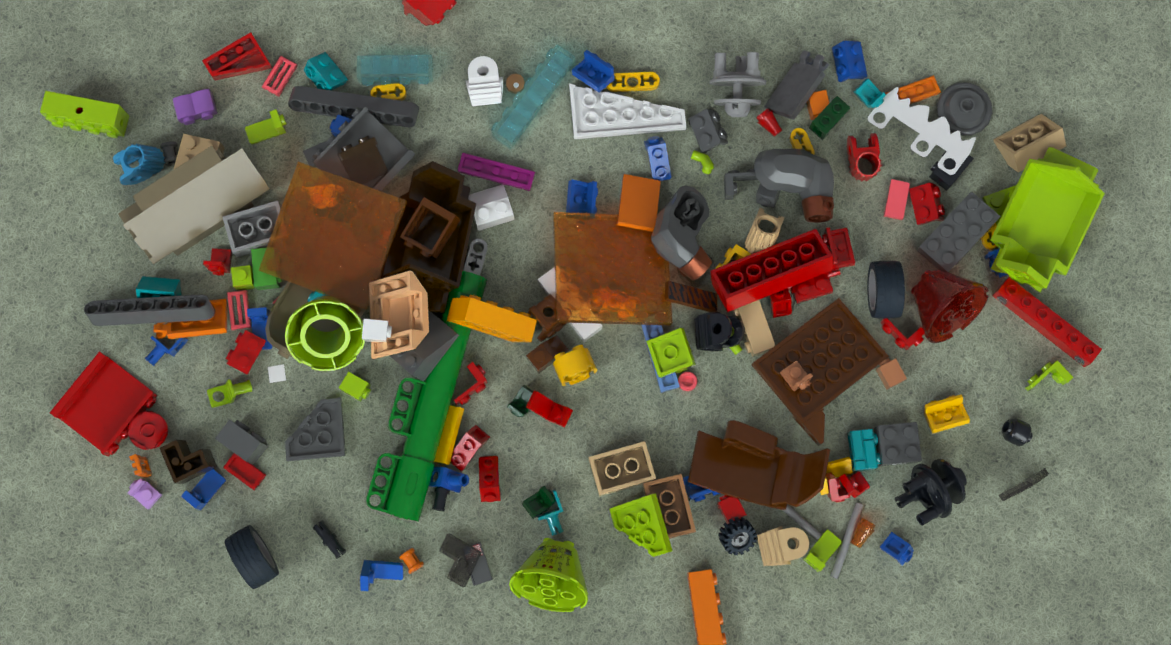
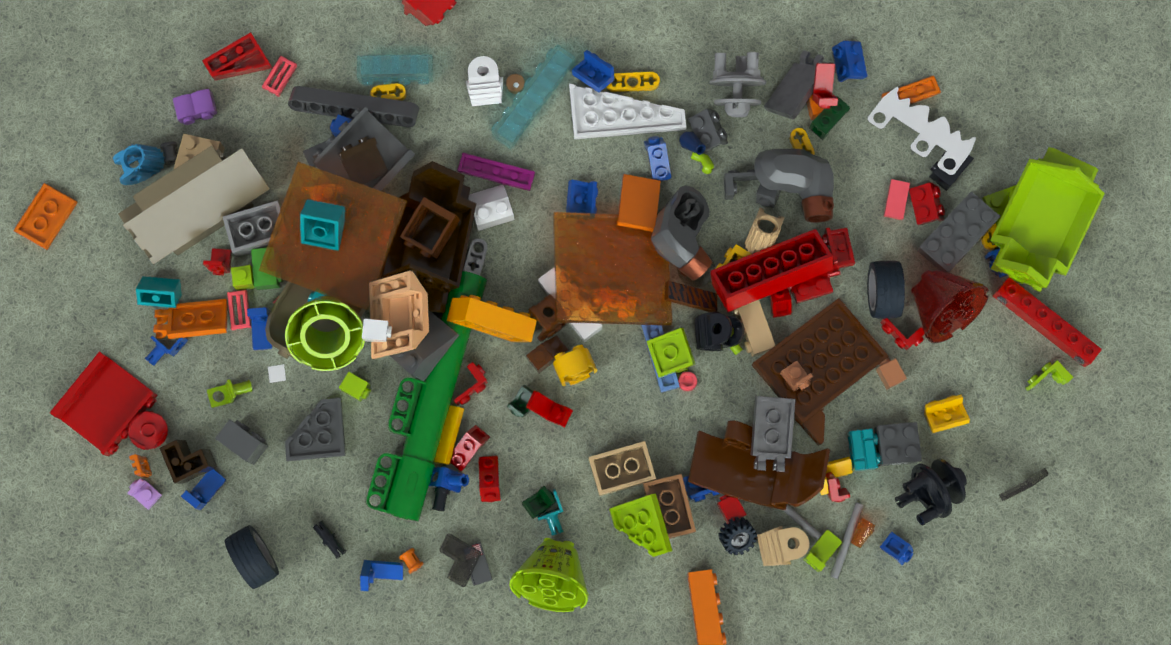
(45, 216): none -> orange tile
(84, 114): lime brick -> none
(149, 310): dark grey beam -> none
(244, 471): red tile -> none
(246, 351): red bracket -> none
(266, 129): lime bracket -> none
(322, 224): none -> teal slope
(324, 72): teal bracket -> none
(691, 142): none -> dark blue cone
(769, 122): red cone -> none
(772, 431): none -> flat silver tile
(824, 85): none -> bracket
(855, 484): red bracket -> none
(869, 94): teal bracket -> none
(870, 153): red piece -> none
(965, 108): dark grey piece -> none
(1017, 432): black head -> none
(1030, 141): tan slope -> none

